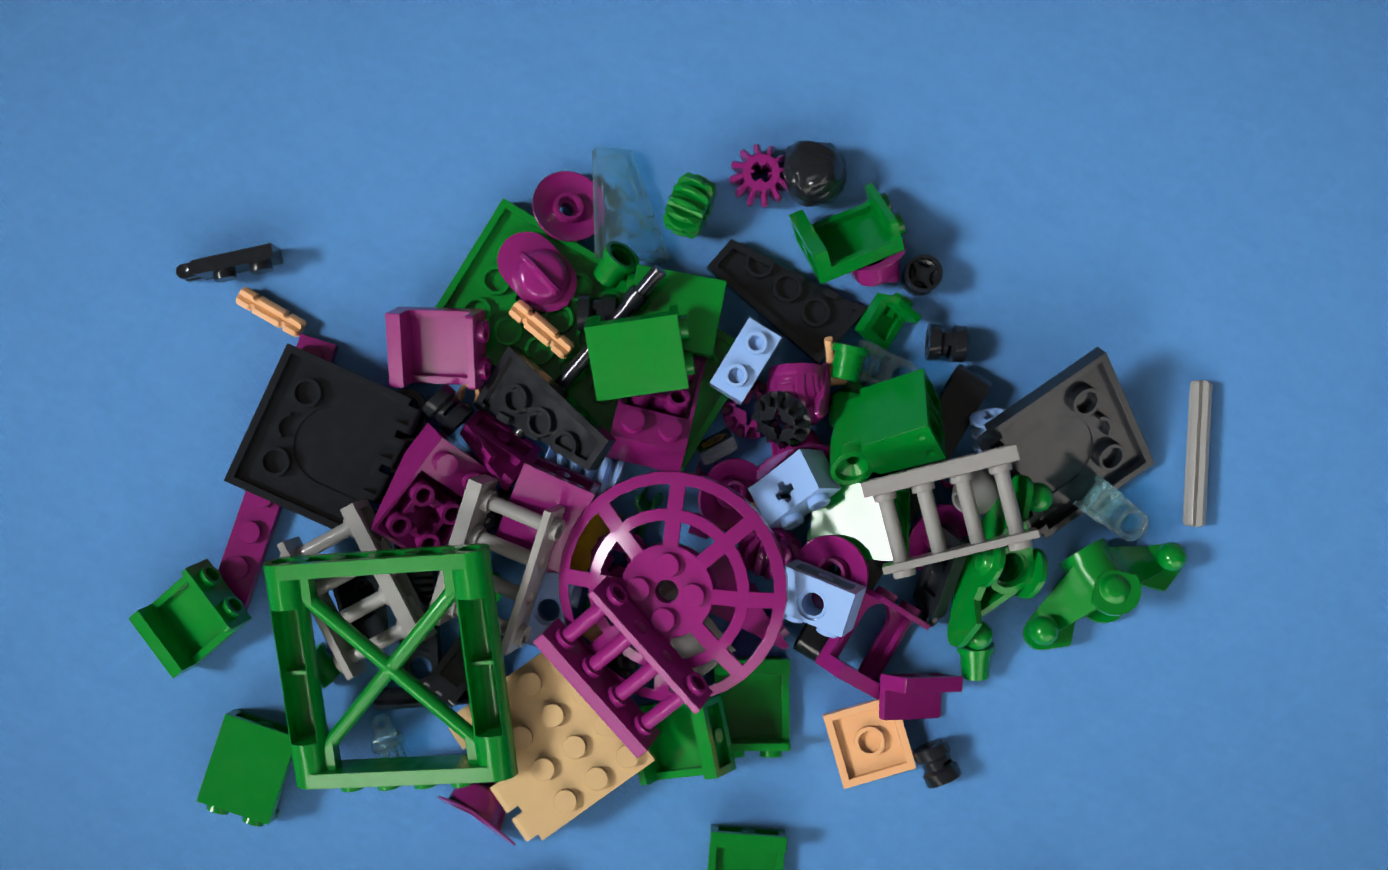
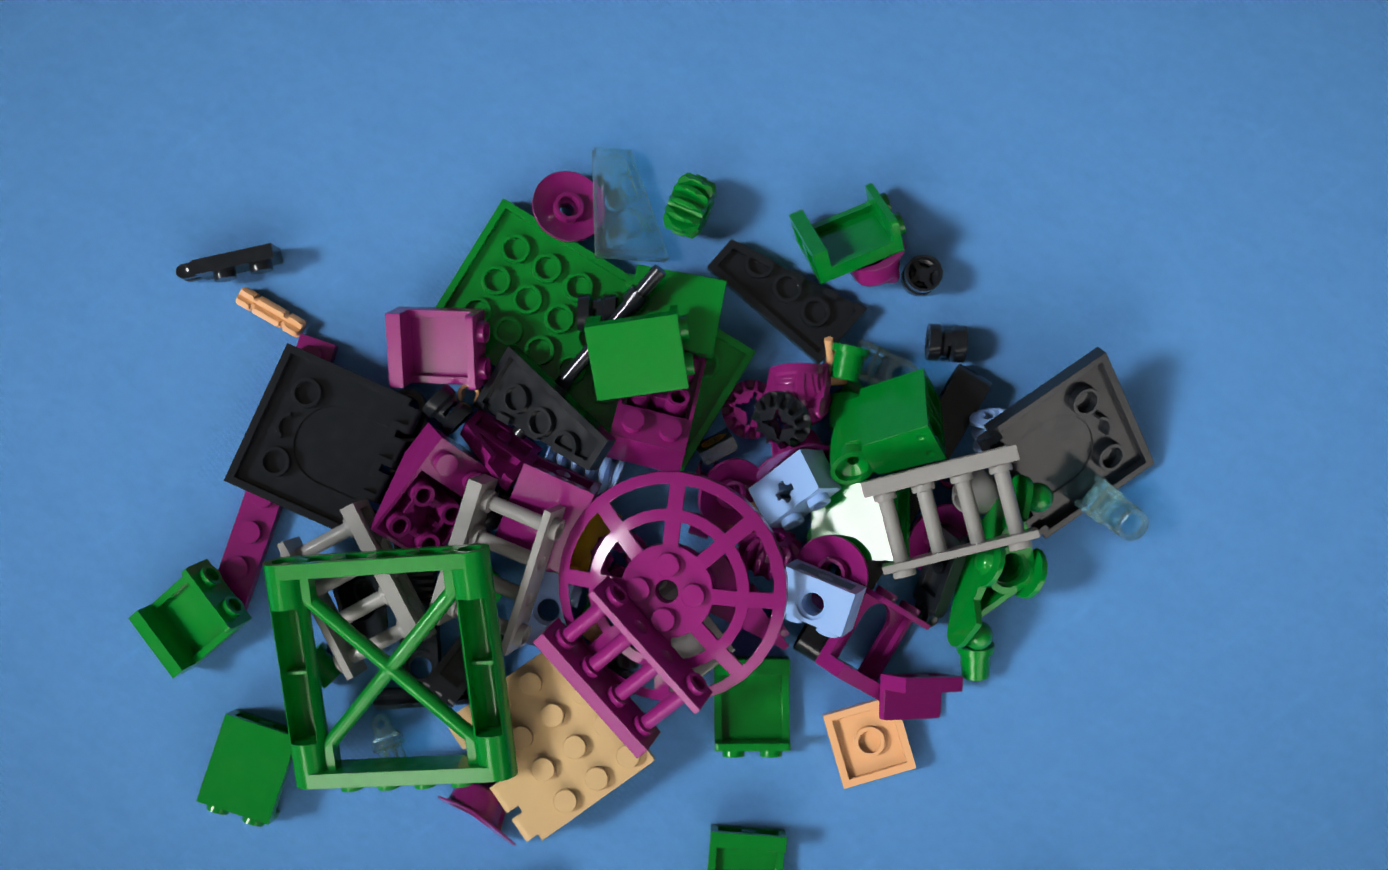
(537, 271): magenta piece -> none
(541, 329): light nougat axle -> none
(615, 264): green piece -> none
(643, 504): green hand -> none
(691, 744): green panel -> none
(745, 361): light blue brick -> none
(759, 188): magenta gear -> none
(814, 172): black hair -> none
(885, 318): green bracket -> none
(936, 763): black wheel -> none
(1102, 586): green piece -> none
(1197, 453): light grey axle -> none

